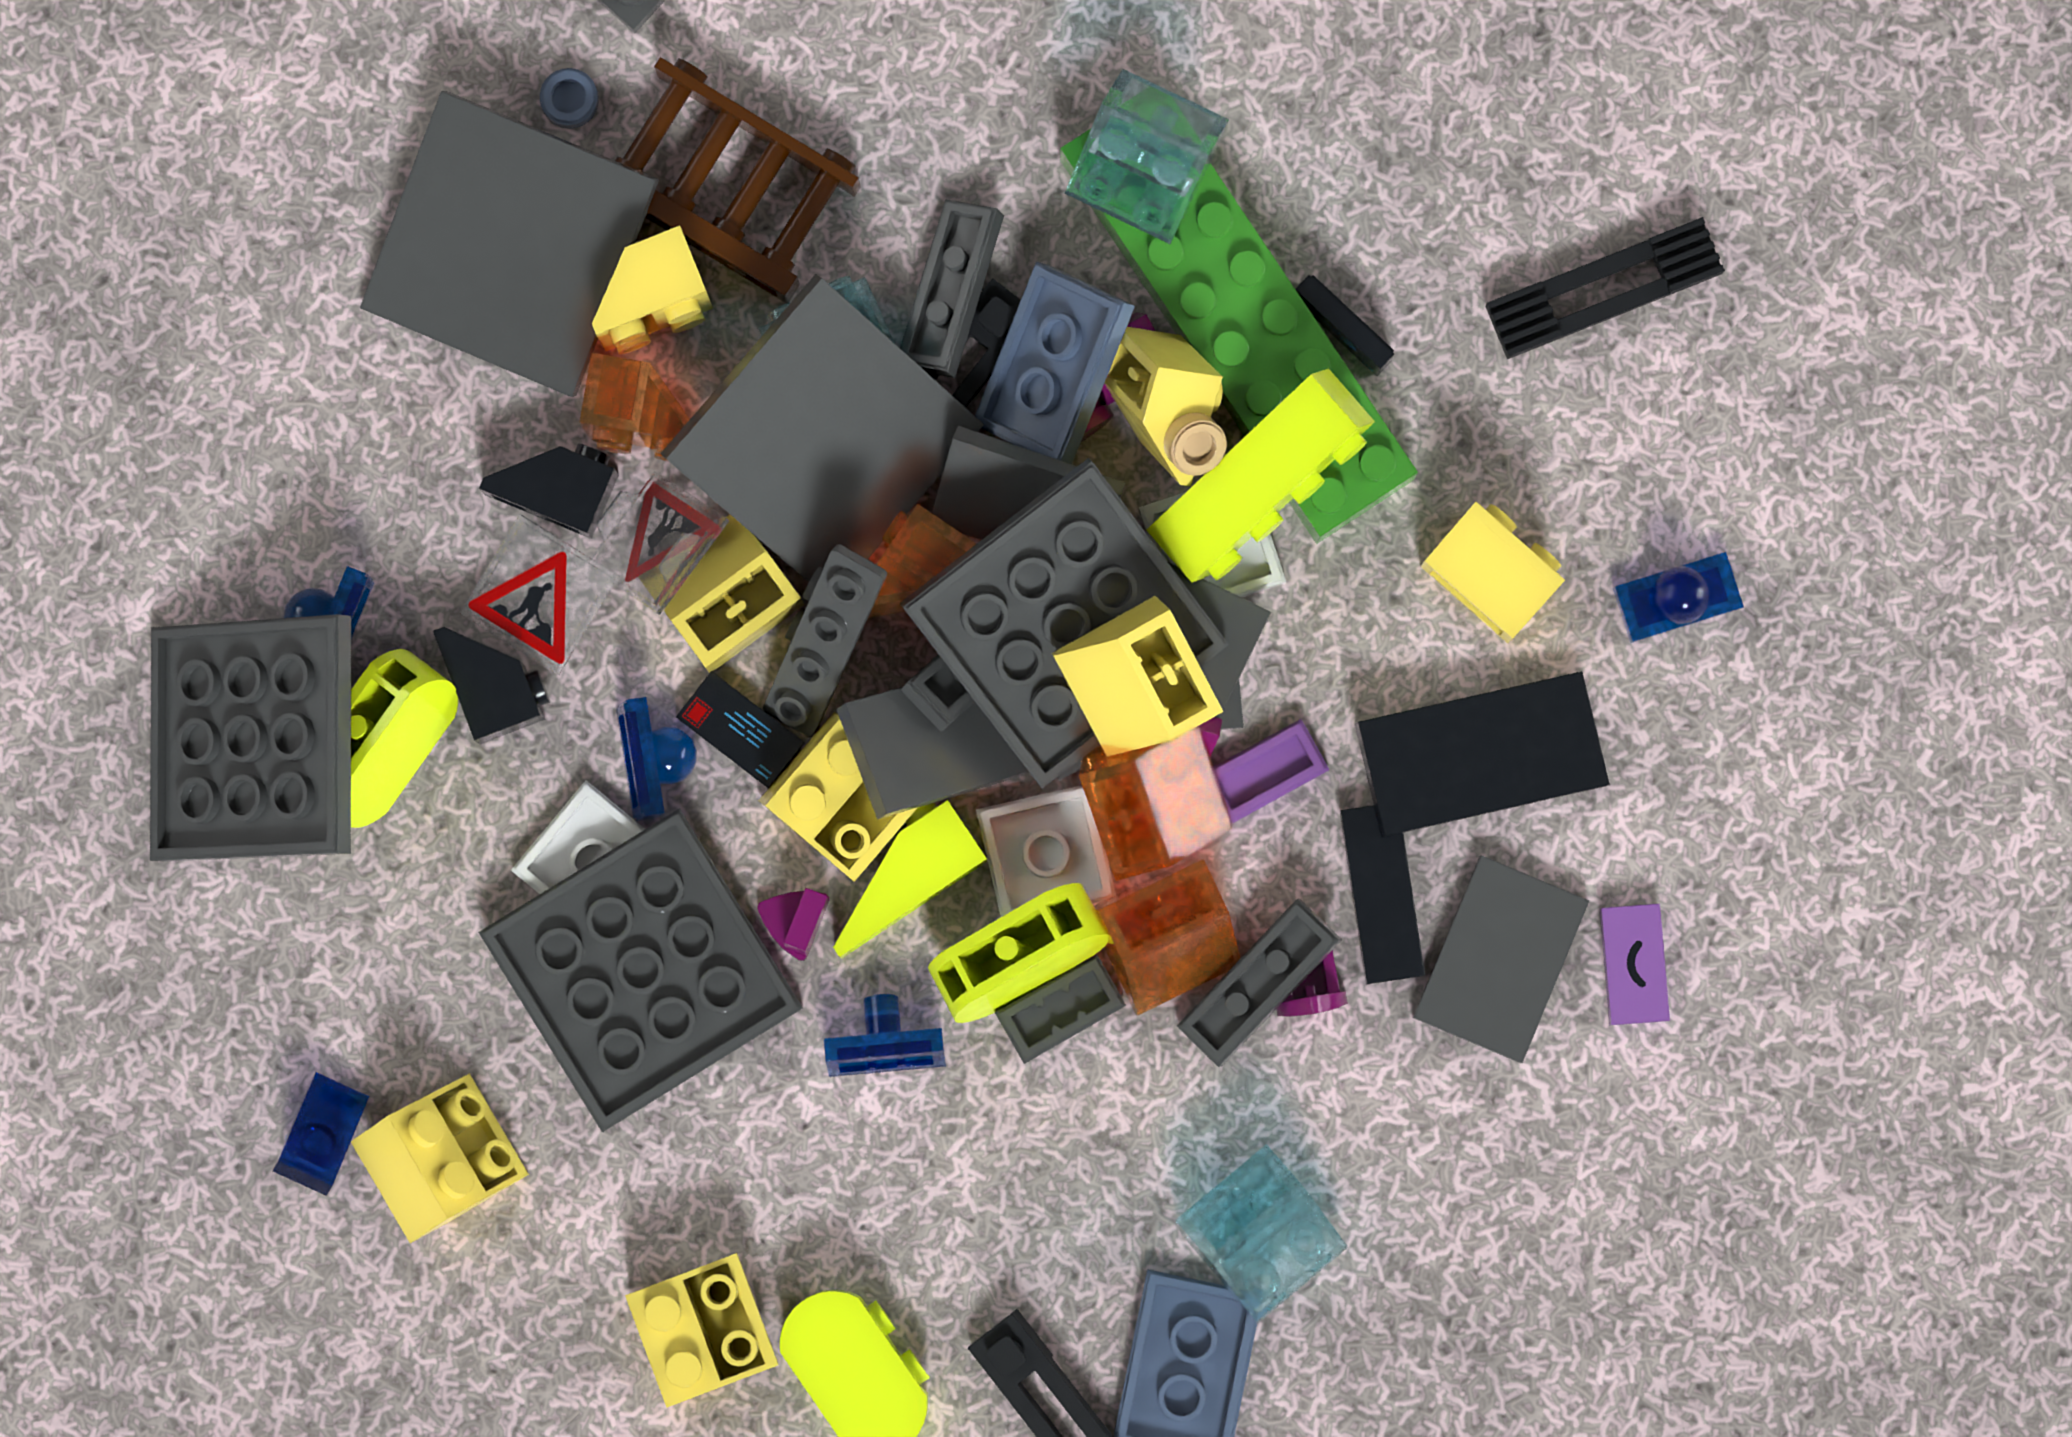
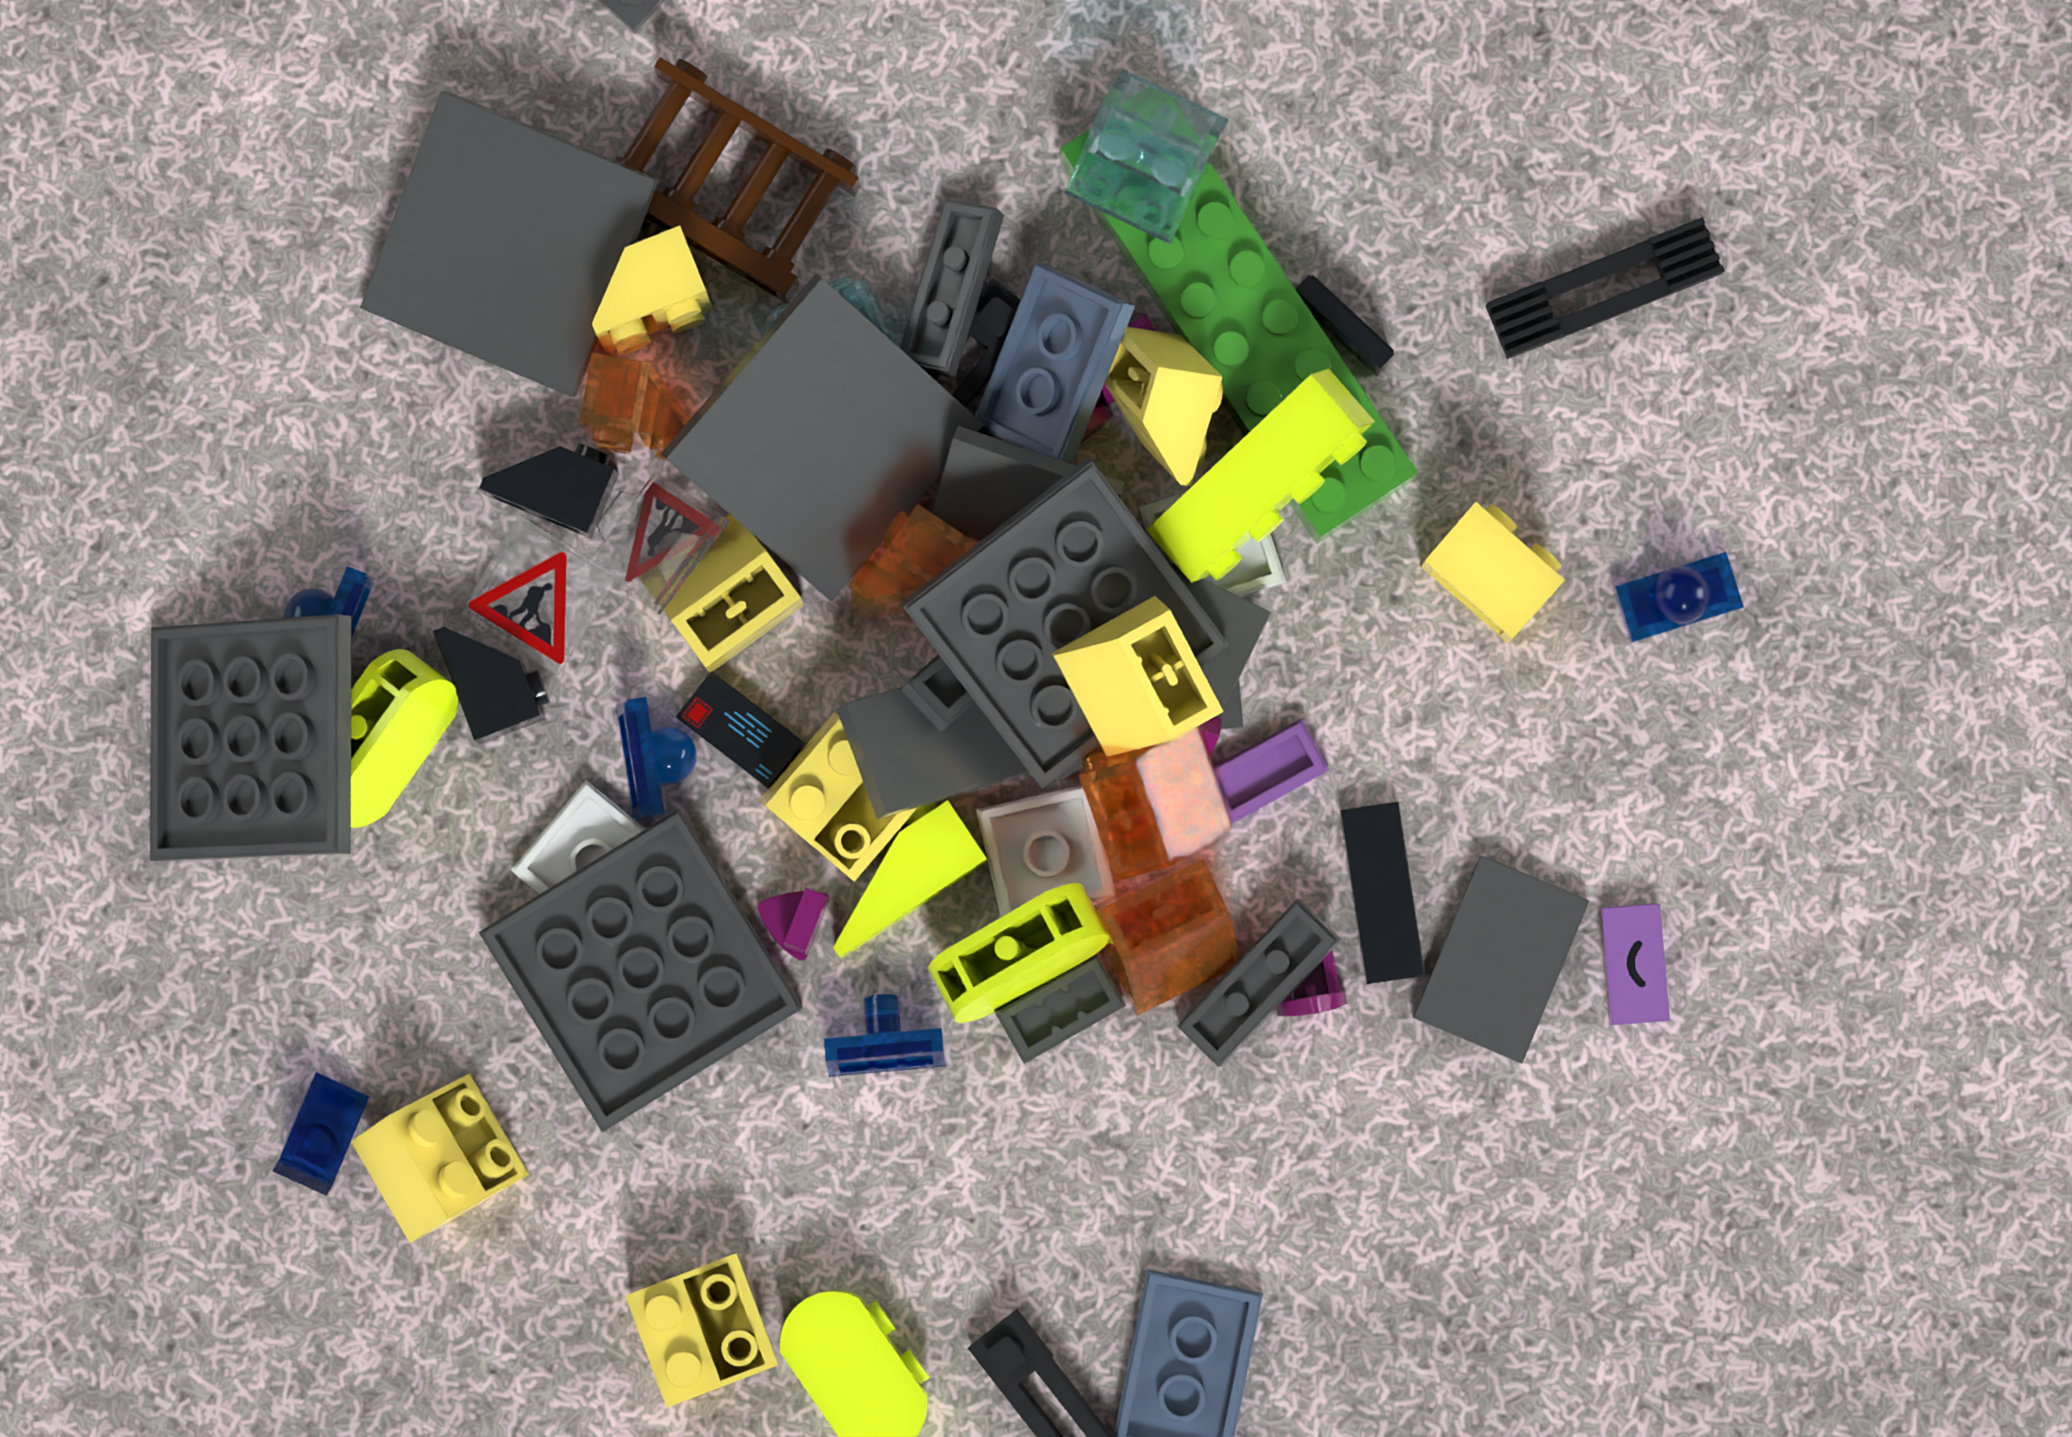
(569, 98): sand blue tile -> none
(823, 638): dark grey bracket -> none
(1195, 444): tan tile -> none
(1261, 1233): clear light blue slope -> none
(1481, 754): black tile -> none

